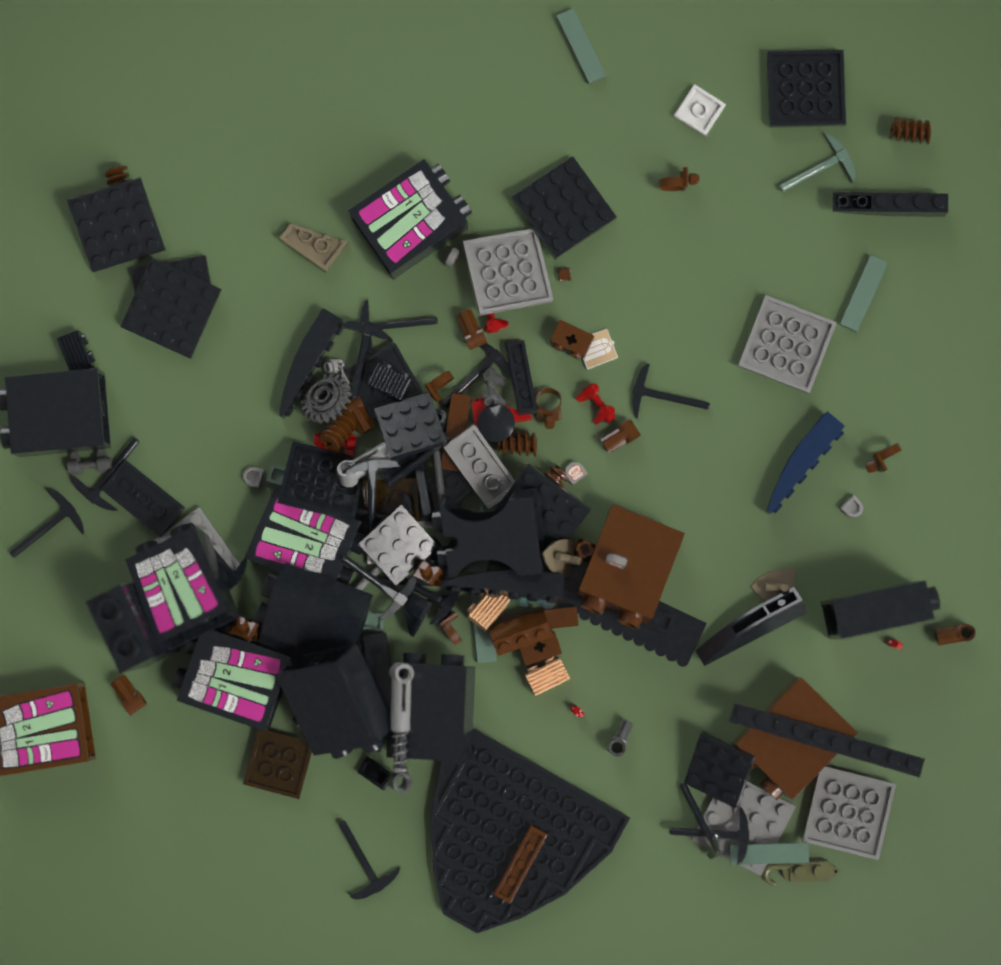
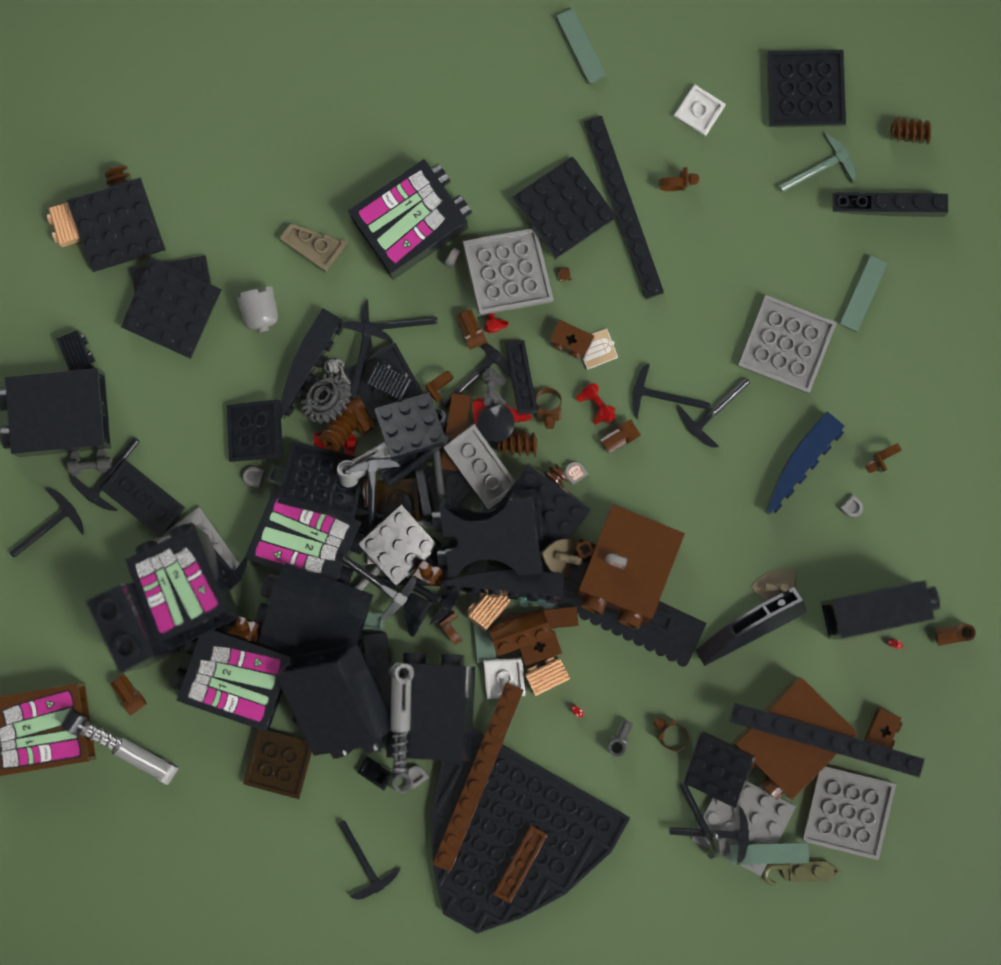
(64, 225): none -> light nougat brick
(158, 767): none -> piece
(254, 431): none -> black plate
(258, 308): none -> light grey cylinder
(417, 775): none -> light grey tile
(478, 777): none -> reddish brown plate
(503, 671): none -> white tile
(623, 207): none -> black plate
(660, 724): none -> reddish brown piece
(697, 428): none -> black piece
(885, 720): none -> reddish brown brick

